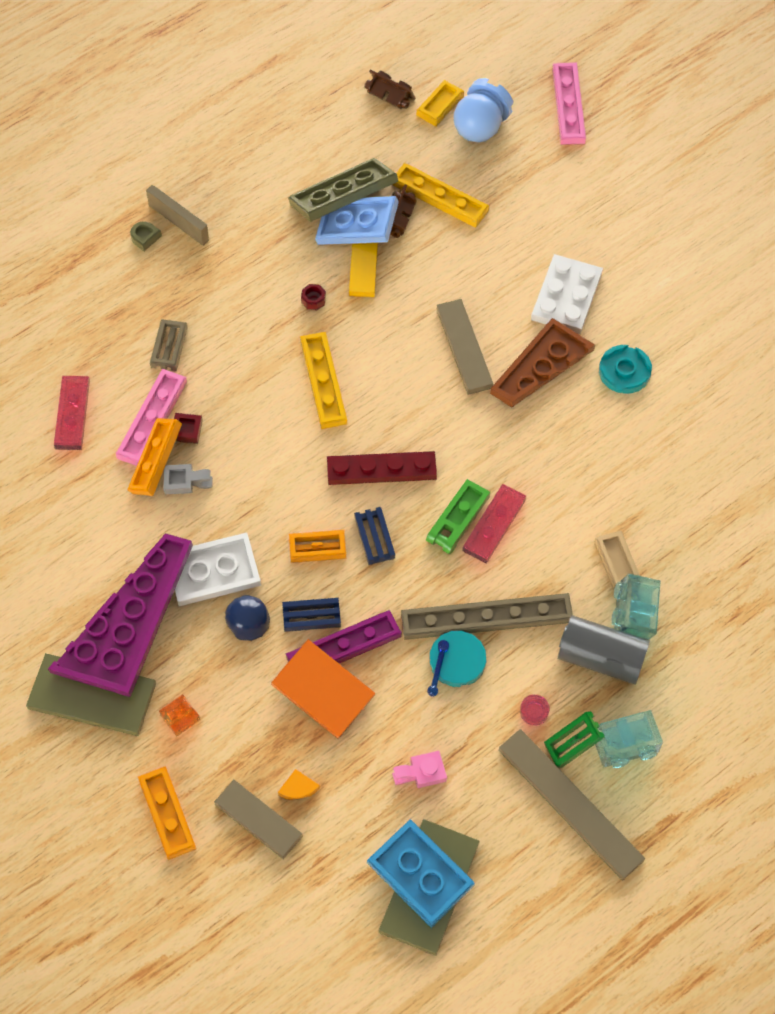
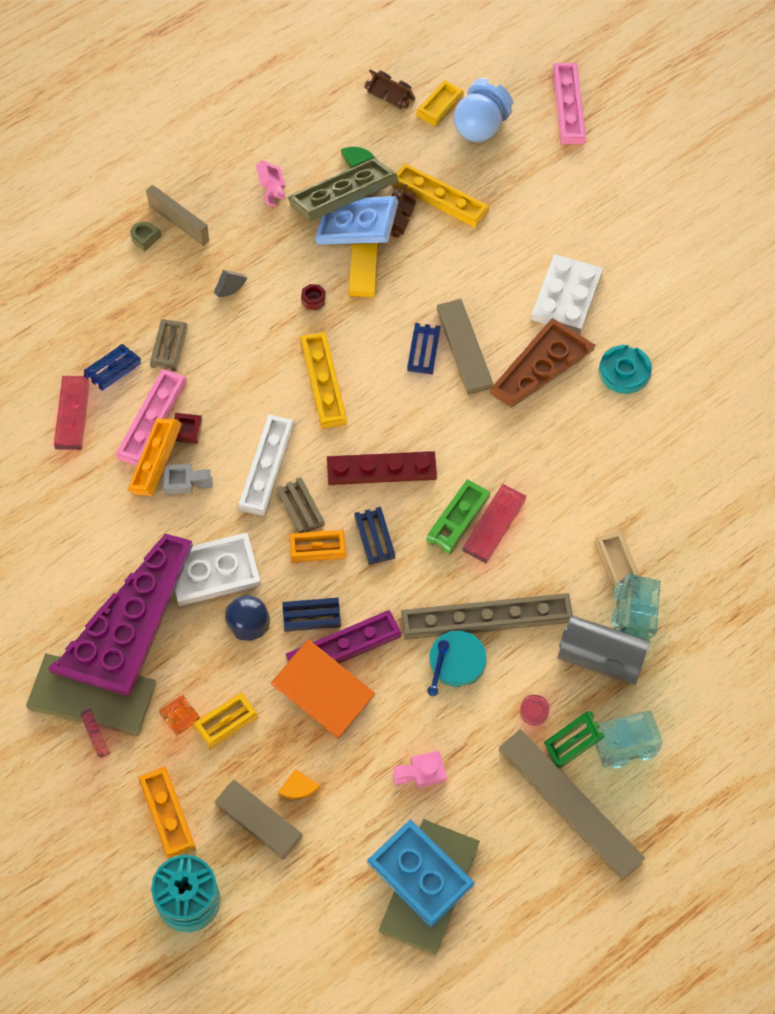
(94, 733): none -> clear pink tile
(115, 370): none -> clear blue tile
(193, 908): none -> teal wheel
(229, 283): none -> dark grey tile
(231, 729): none -> yellow tile
(266, 465): none -> white tile
(272, 179): none -> bright pink plate
(291, 488): none -> dark tan tile
(356, 155): none -> green tile
(426, 331): none -> clear blue tile

